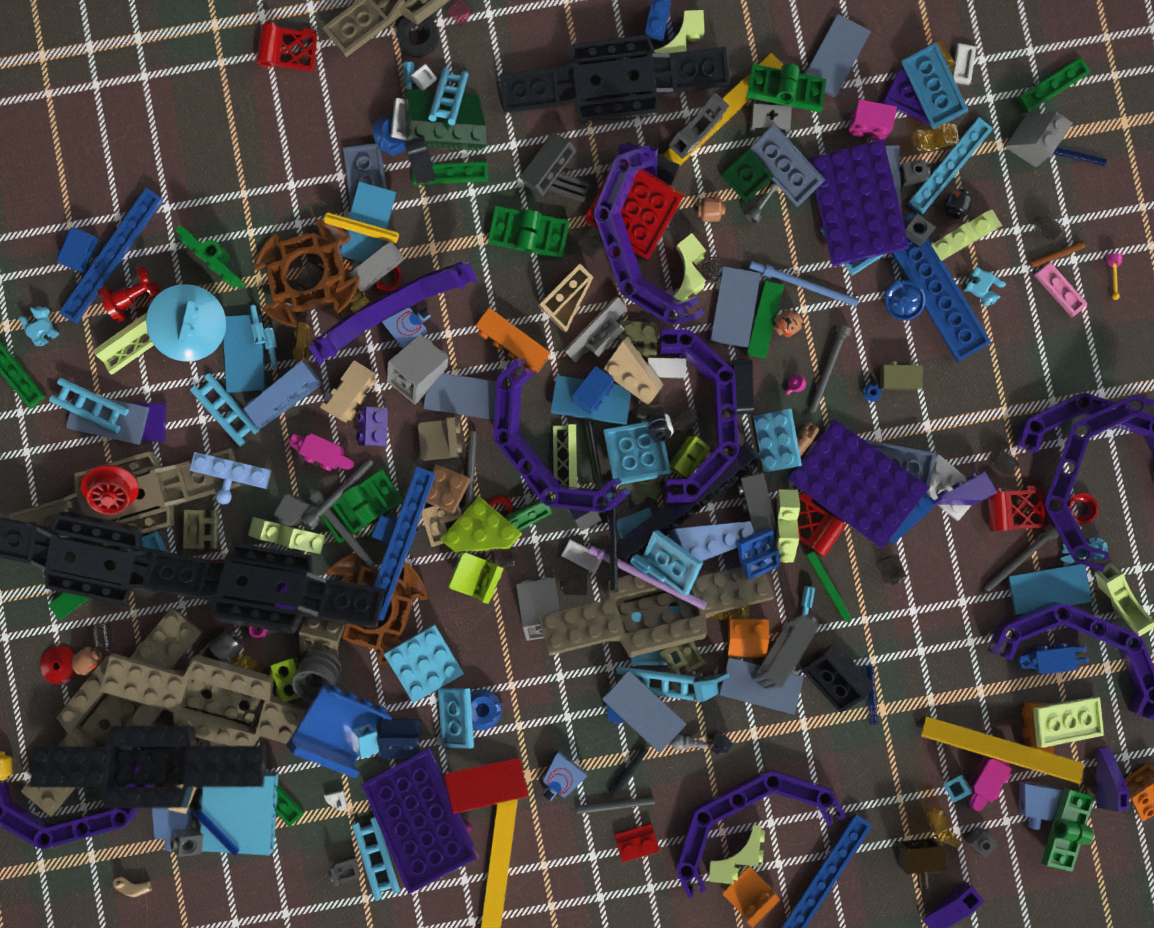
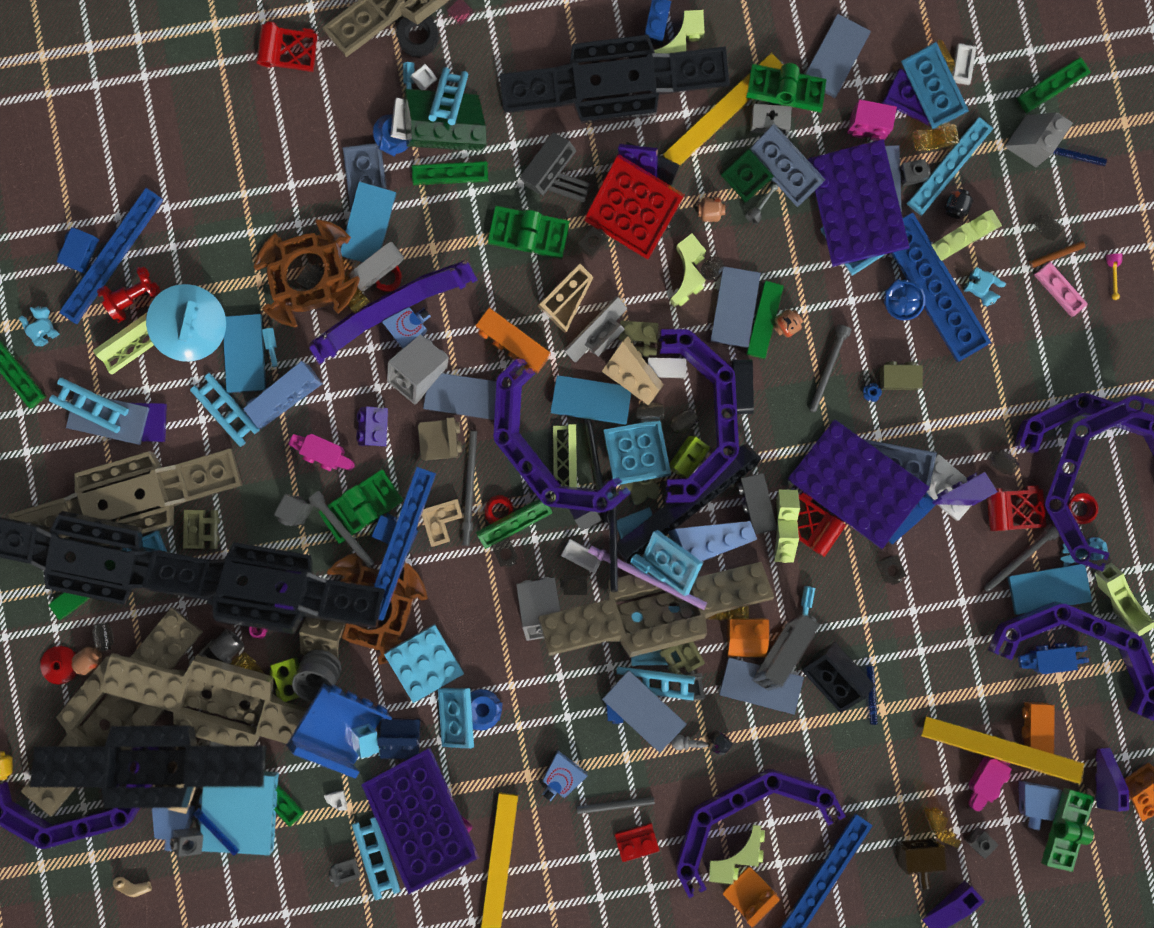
(109, 489): red piece -> none
(214, 254): green plate -> none
(230, 472): light blue plate -> none
(257, 328): medium azure axle -> none
(286, 535): yellowish green arch -> none
(303, 336): pearl gold plate -> none
(311, 520): dark grey piece -> none
(350, 392): tan wedge -> none
(361, 227): yellow axle -> none
(420, 160): black beam -> none
(447, 489): medium nougat plate -> none
(475, 577): lime bracket -> none
(480, 530): lime plate -> none
(485, 785): red tile -> none
(593, 390): blue brick -> none
(615, 235): dark purple piece -> none
(628, 772): black bar -> none
(659, 426): black head -> none
(700, 127): dark grey arch -> none
(707, 686): medium azure panel -> none
(758, 553): blue slope -> none
(770, 271): medium blue bar -> none
(777, 440): medium azure plate -> none
(796, 383): dark pink piece -> none
(806, 436): medium nougat hinge -> none
(828, 587): green tile -> none
(925, 226): dark grey brick -> none
(957, 788): medium azure brick -> none
(1068, 721): yellowish green tile -> none

